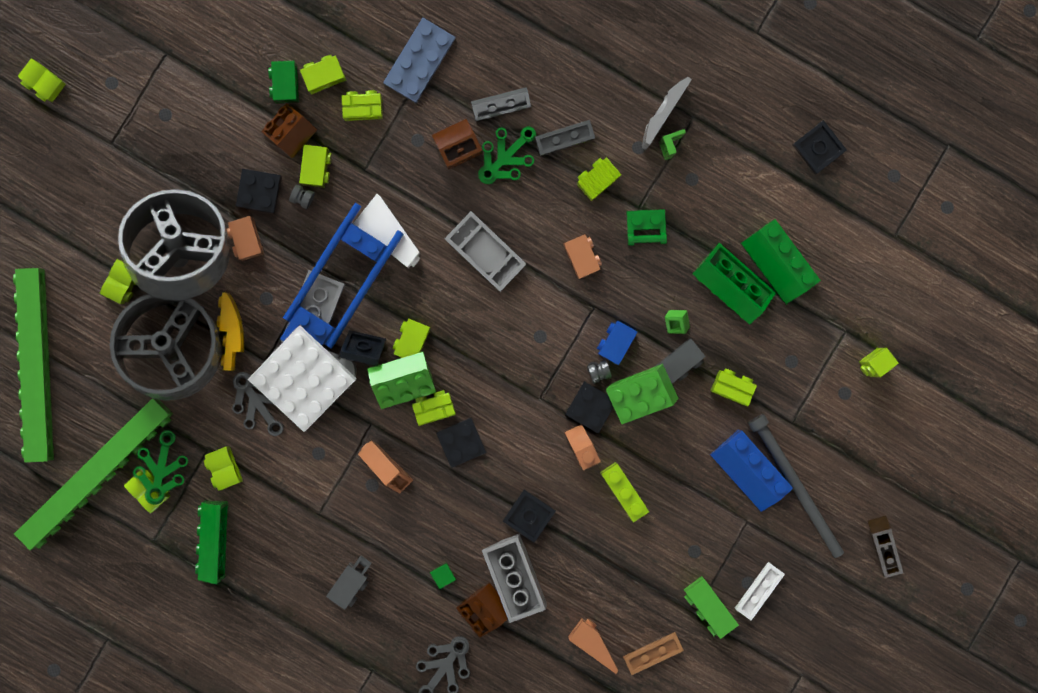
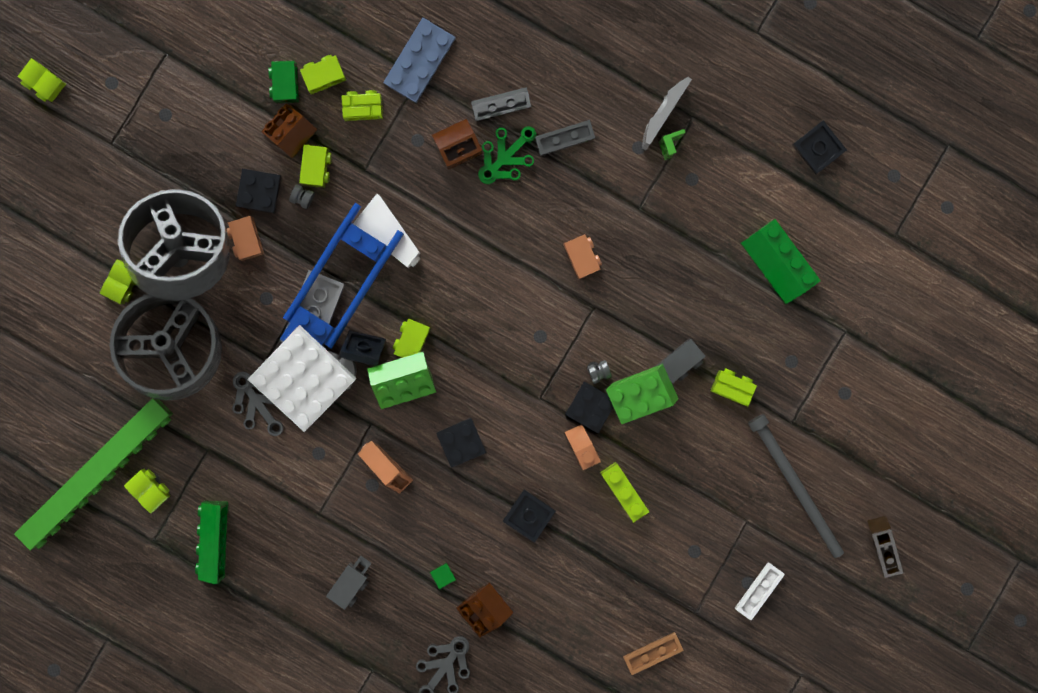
(34, 365): bright green brick -> none
(159, 471): green plant -> none
(223, 468): lime brick -> none
(231, 323): yellow slope -> none
(433, 408): lime brick -> none
(485, 251): light grey slope -> none
(514, 578): light grey slope -> none
(590, 641): nougat slope -> none
(598, 178): lime brick -> none
(617, 342): blue brick -> none
(646, 221): green plate -> none
(677, 321): bright green slope -> none
(710, 608): bright green brick -> none
(734, 283): green slope -> none
(751, 470): blue slope -> none
(878, 362): lime brick -> none

